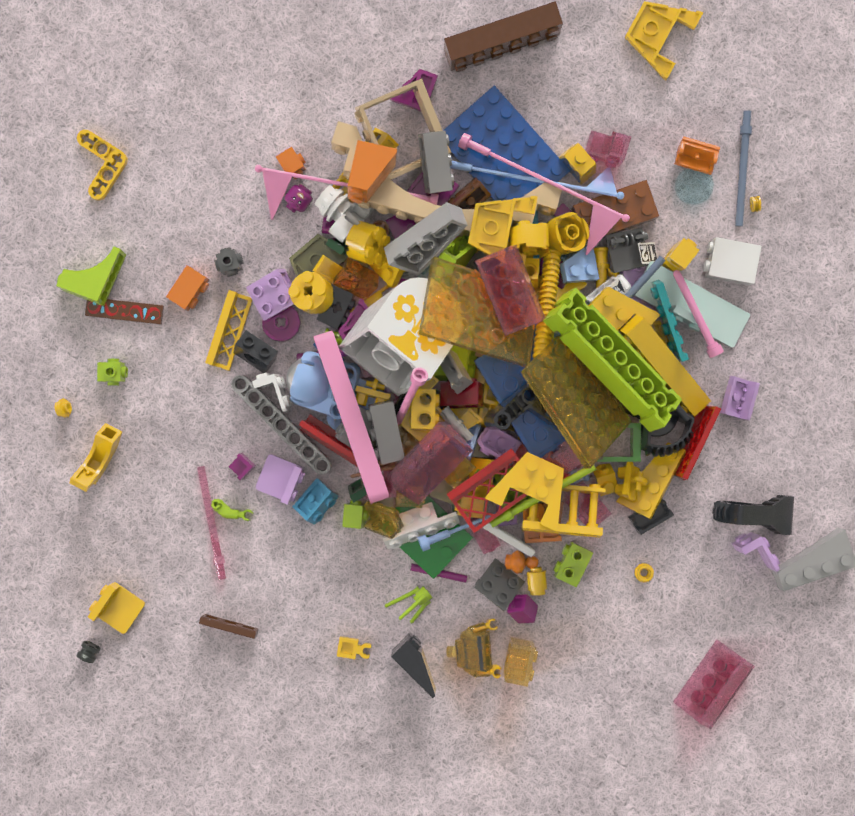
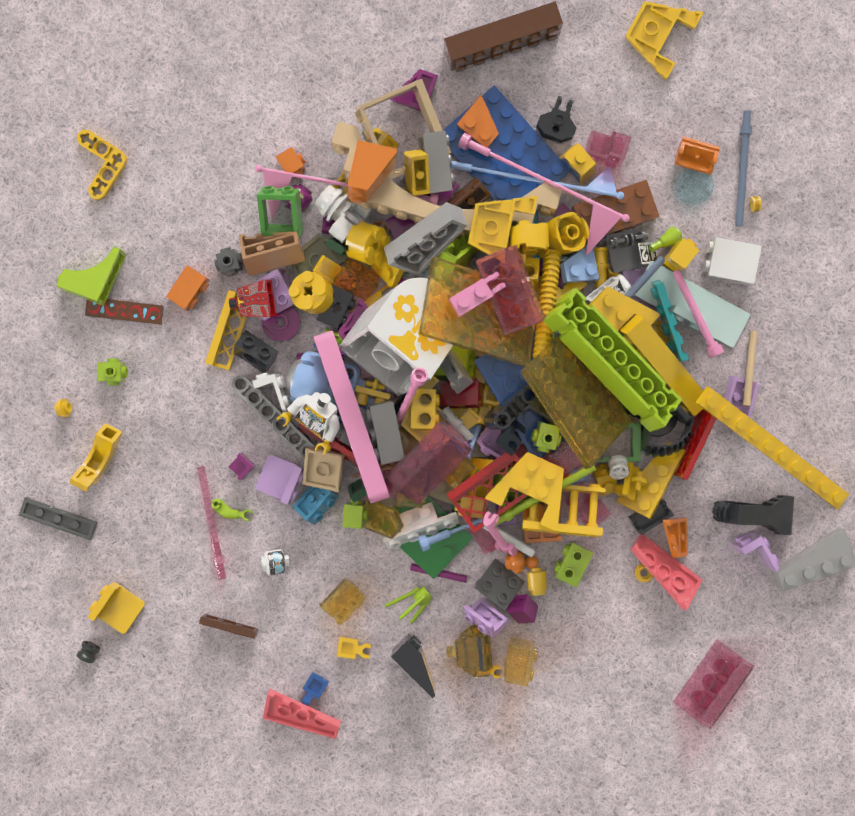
(58, 518): none -> dark grey tile
(255, 300): none -> torso
(270, 252): none -> medium nougat wedge
(274, 562): none -> head
(283, 193): none -> bright green window
(298, 715): none -> coral wing
(314, 687): none -> blue plate
(317, 415): none -> white torso
(323, 470): none -> tan plate
(343, 601): none -> clear yellow bracket
(417, 172): none -> yellow brick
(475, 295): none -> bright pink hinge
(479, 123): none -> orange wing
(486, 618): none -> lavender bracket
(501, 545): none -> bright pink hinge
(508, 439): none -> black hinge
(553, 437): none -> lime brick
(558, 121): none -> black hinge
(618, 467): none -> white wheel
(669, 238): none -> lime cone
(669, 572): none -> coral wing
(677, 536): none -> orange wing
(750, 369): none -> tan bar
(772, 447): none -> yellow plate

